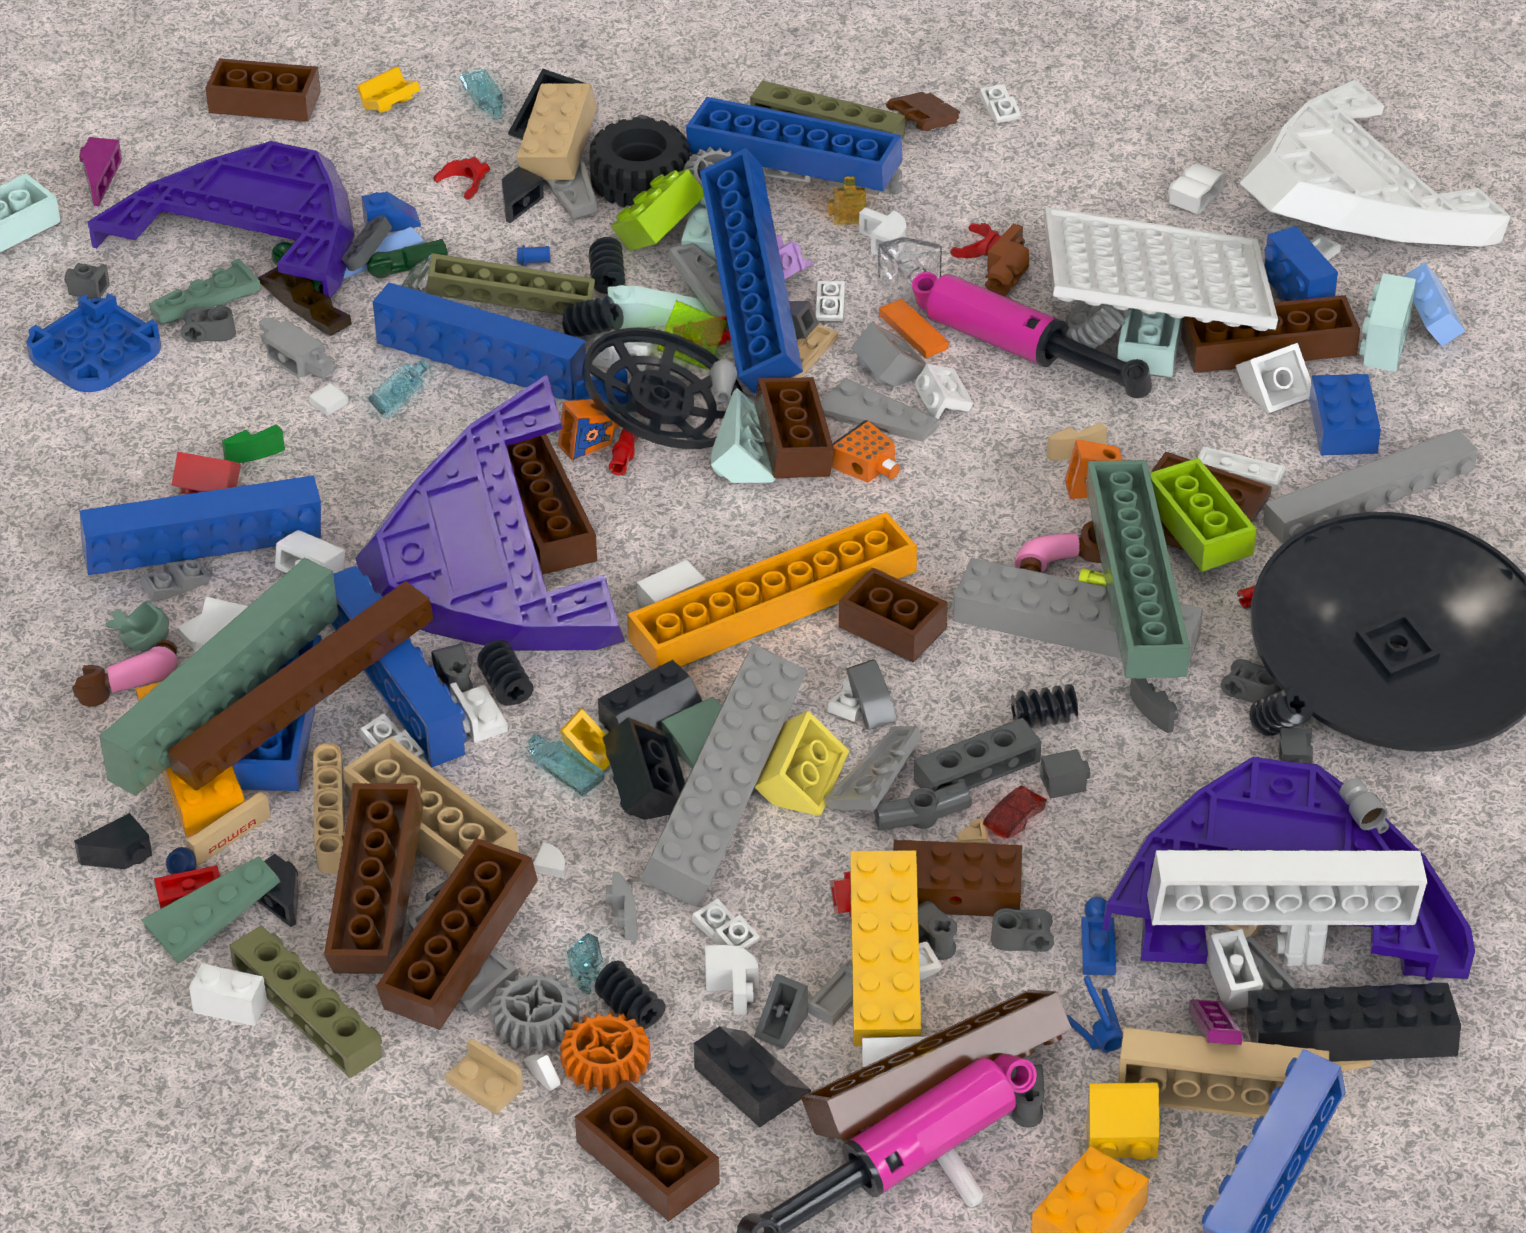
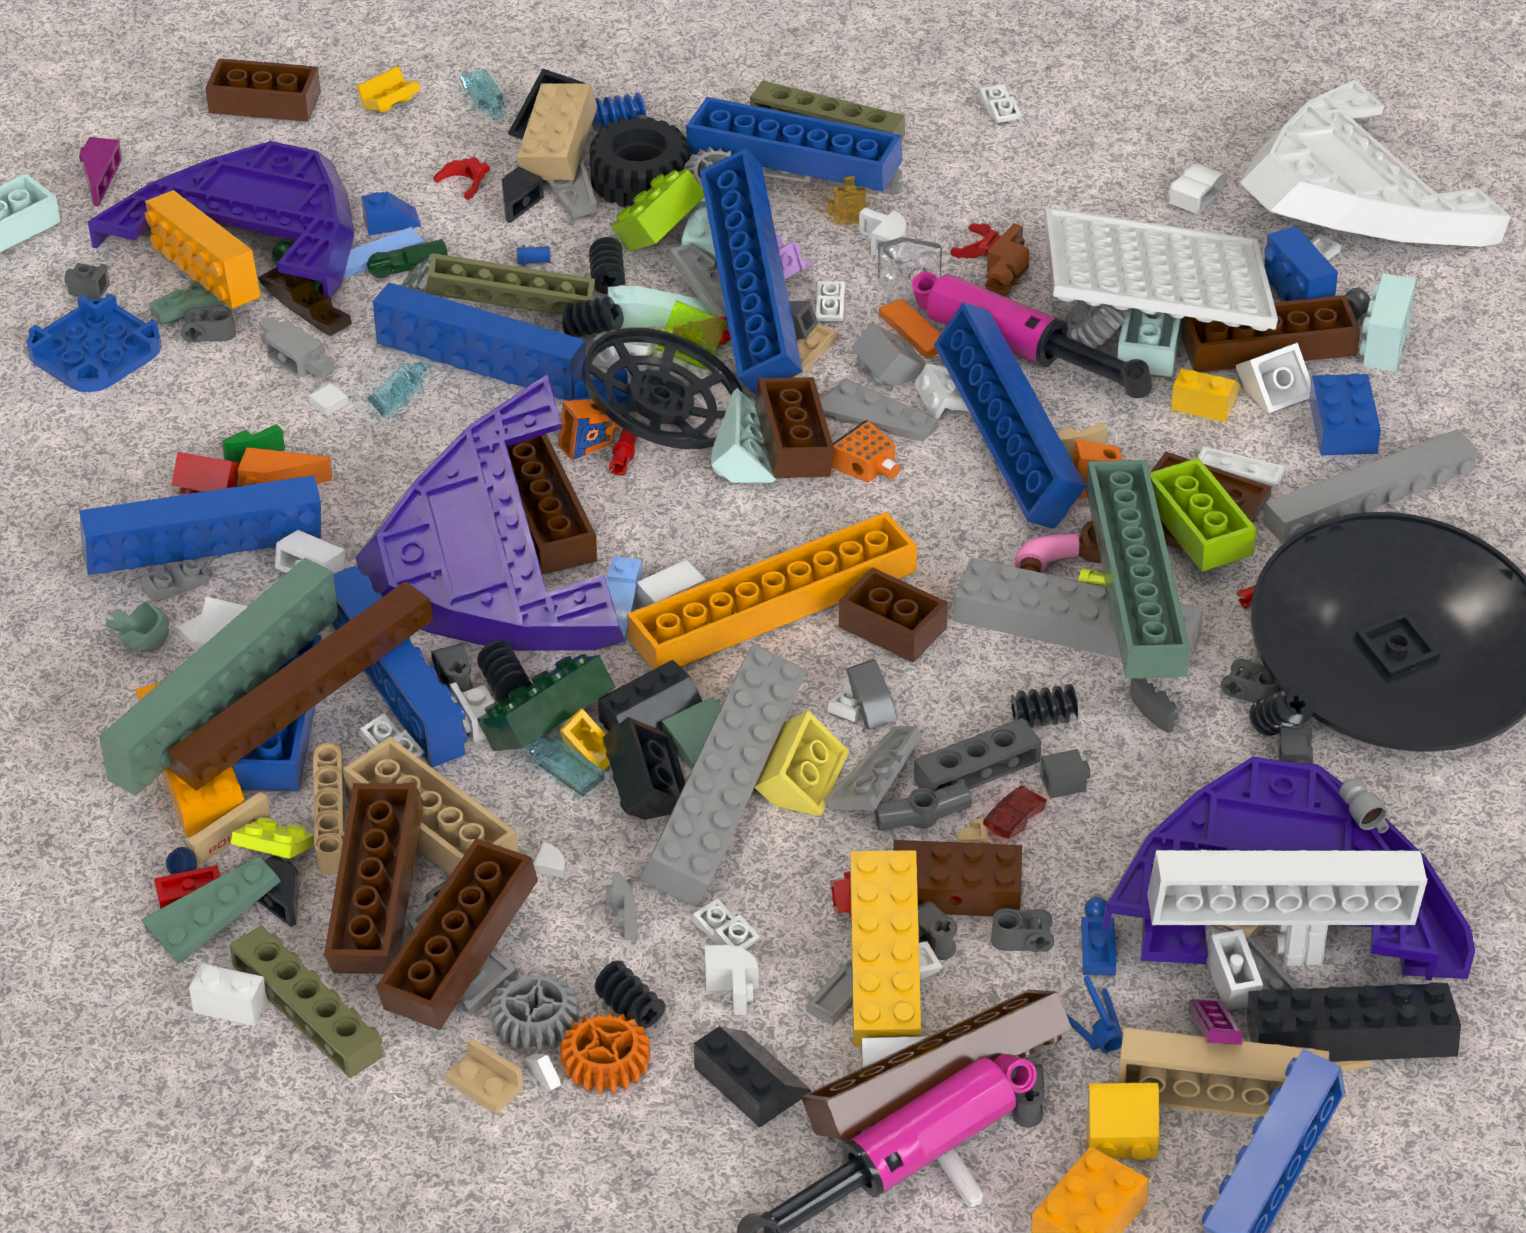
(115, 845): black slope -> none
(137, 671): bright pink piece -> none
(202, 249): none -> light orange brick
(271, 465): none -> orange slope
(272, 838): none -> neon yellow plate
(366, 243): dark grey beam -> none
(545, 702): none -> dark green brick
(584, 960): clear light blue plate -> none
(618, 109): none -> blue piece
(622, 583): none -> light blue slope
(647, 1150): reddish brown brick -> none
(723, 378): light grey cone -> none
(783, 1011): dark grey slope -> none
(924, 110): reddish brown plate -> none
(1009, 416): none -> blue brick
(1204, 394): none -> yellow slope
(1358, 301): none -> dark grey wheel
(1435, 305): light blue brick -> none

